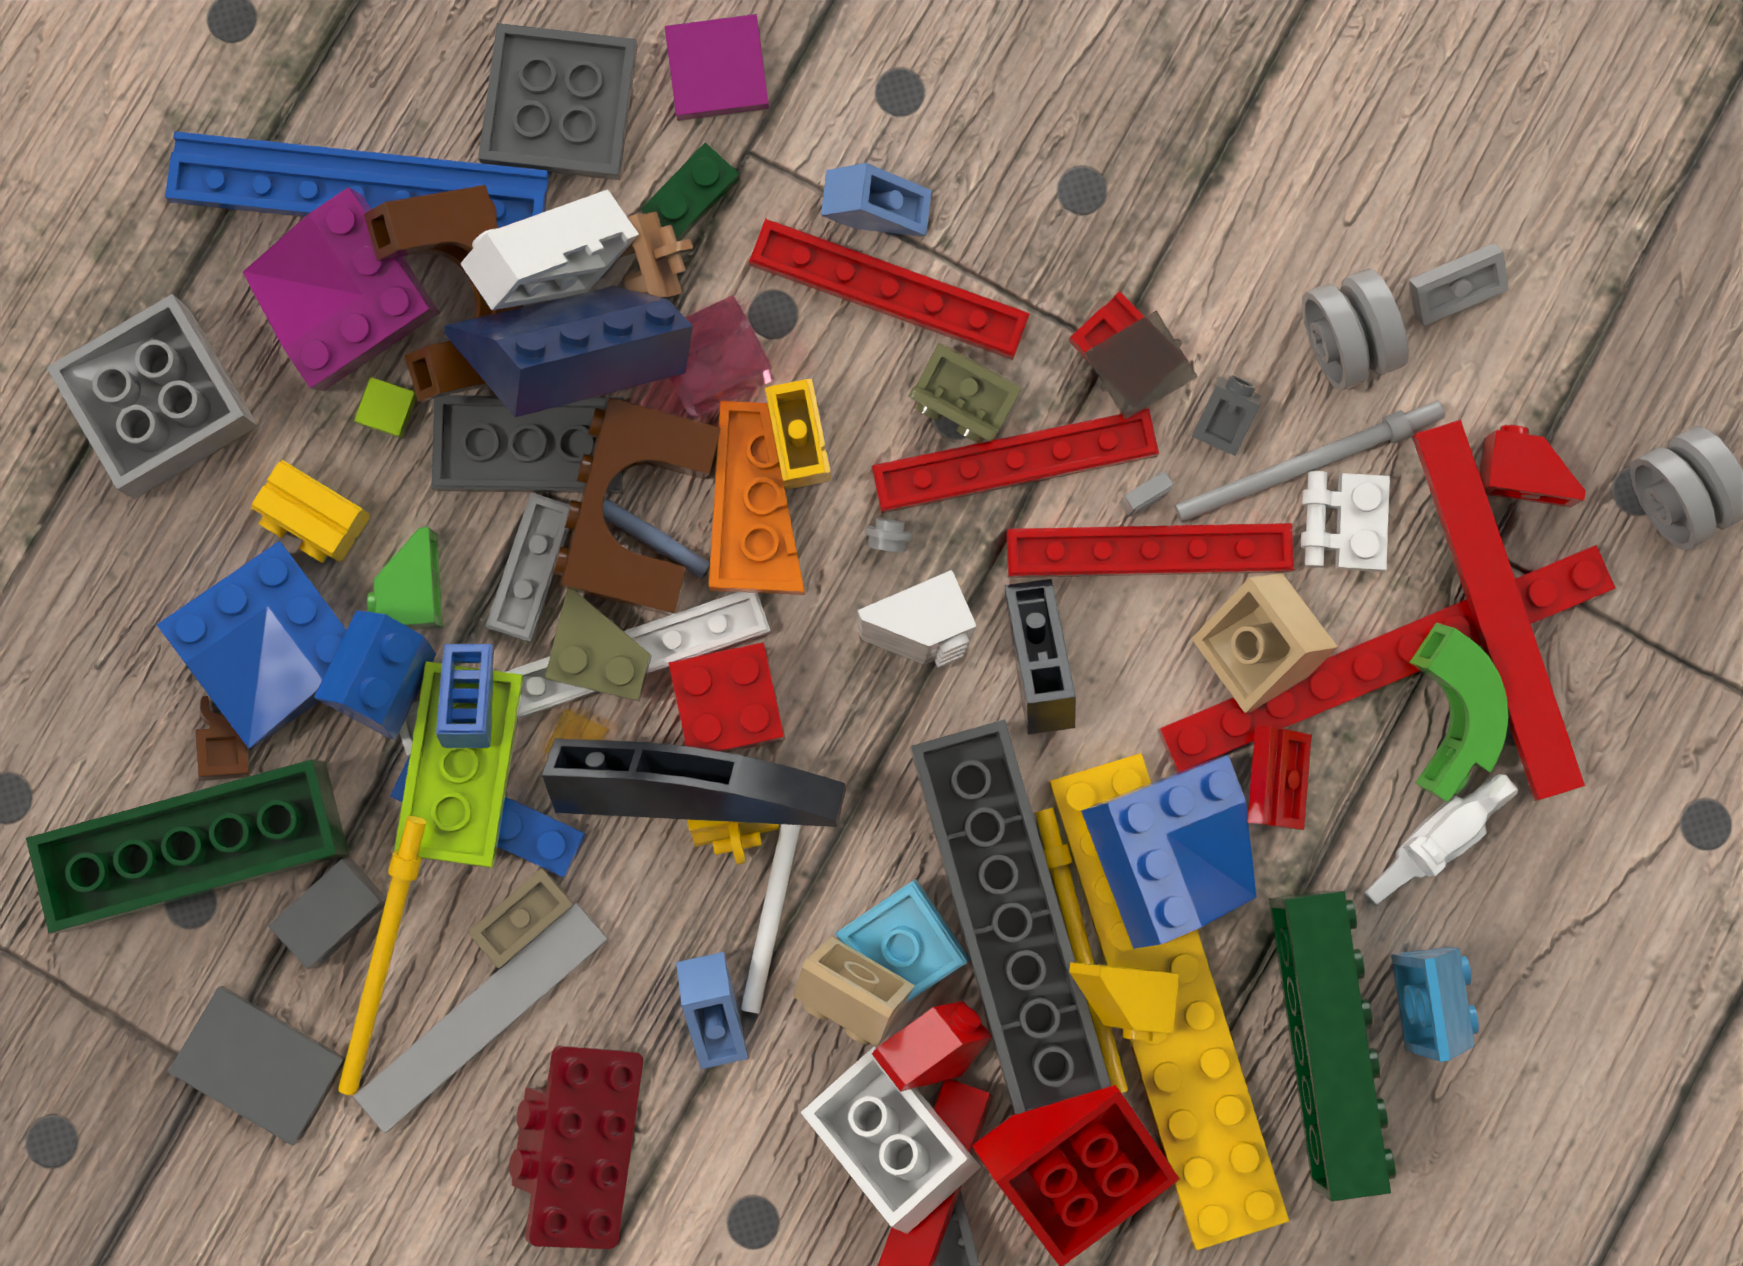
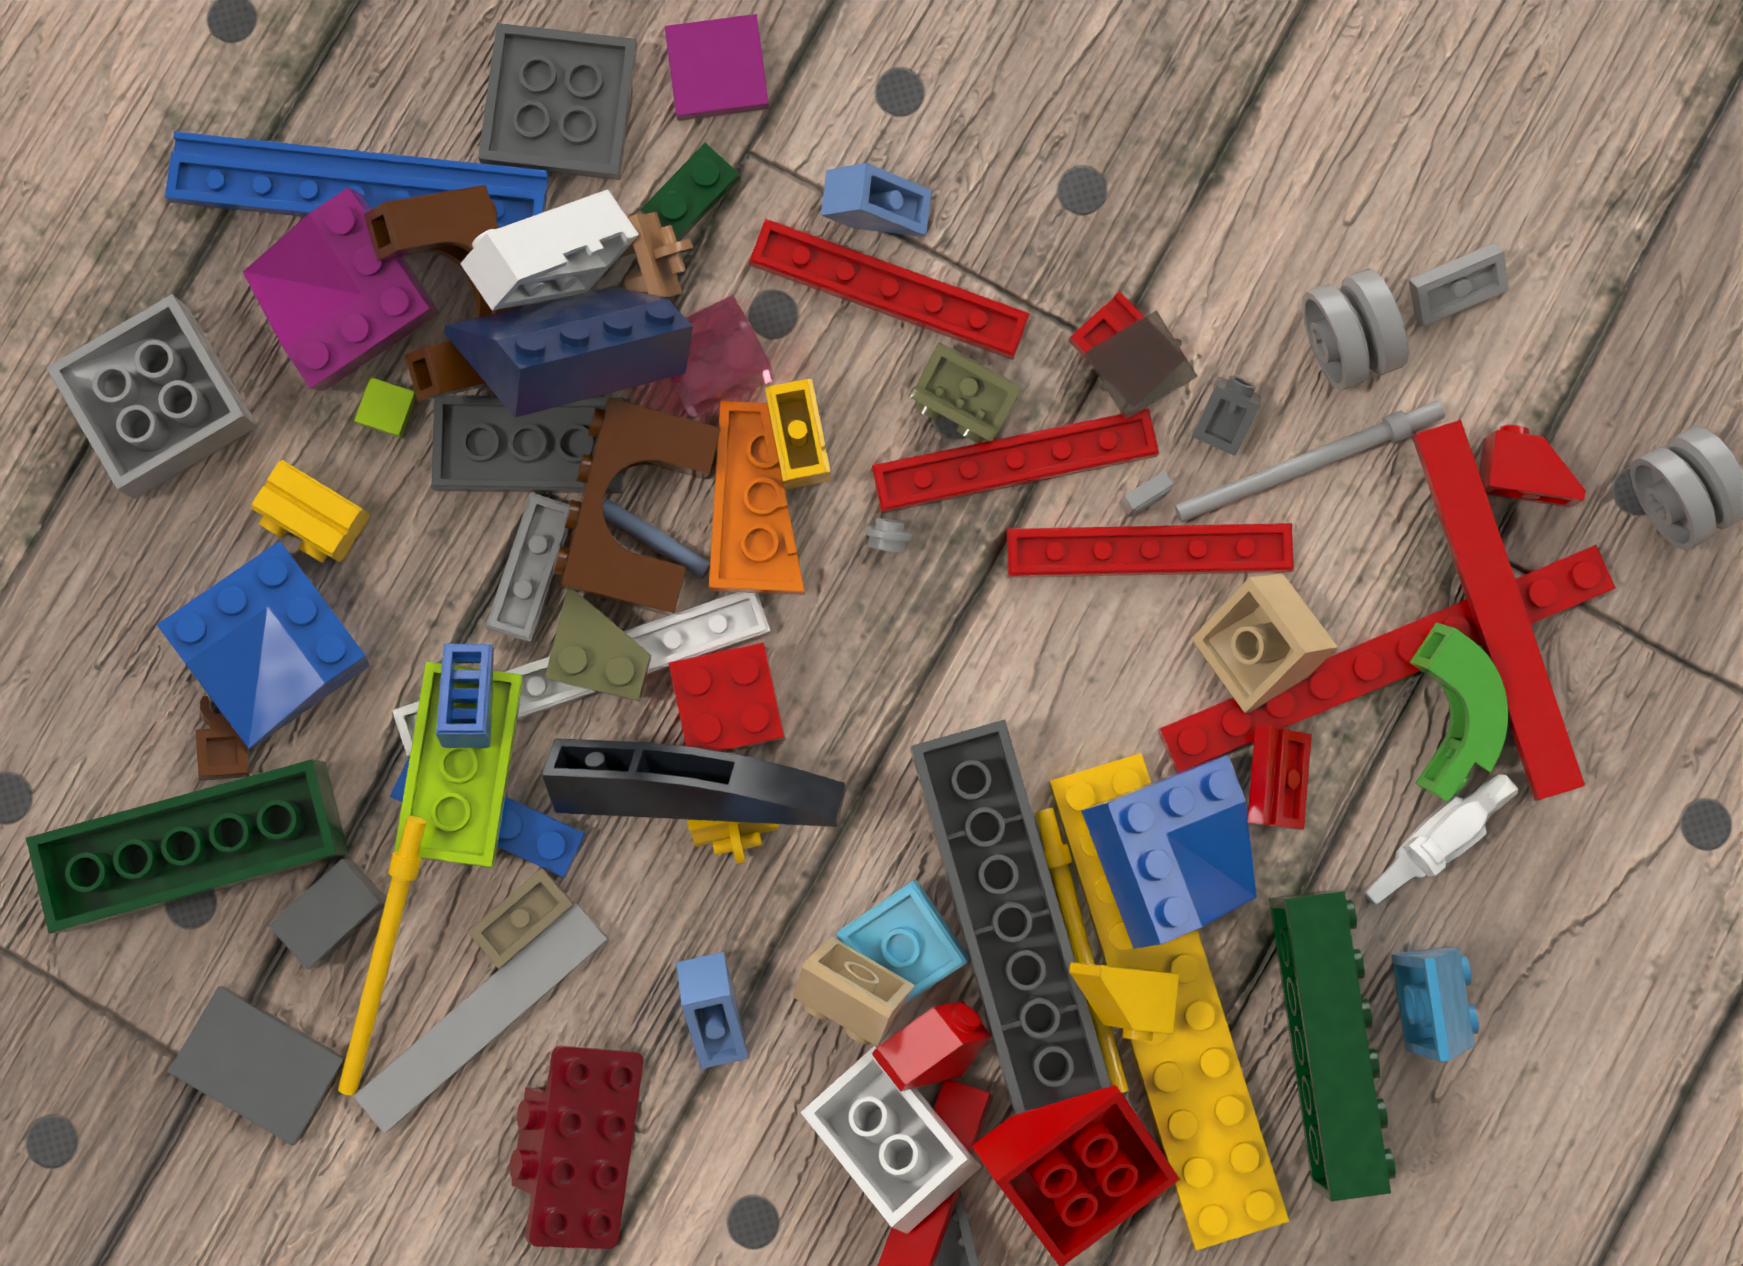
(376, 672): blue slope -> none
(410, 584): bright green slope -> none
(576, 727): clear yellow tile -> none
(770, 918): white bar -> none
(921, 622): white slope -> none
(1040, 657): black slope -> none
(1361, 521): white plate -> none

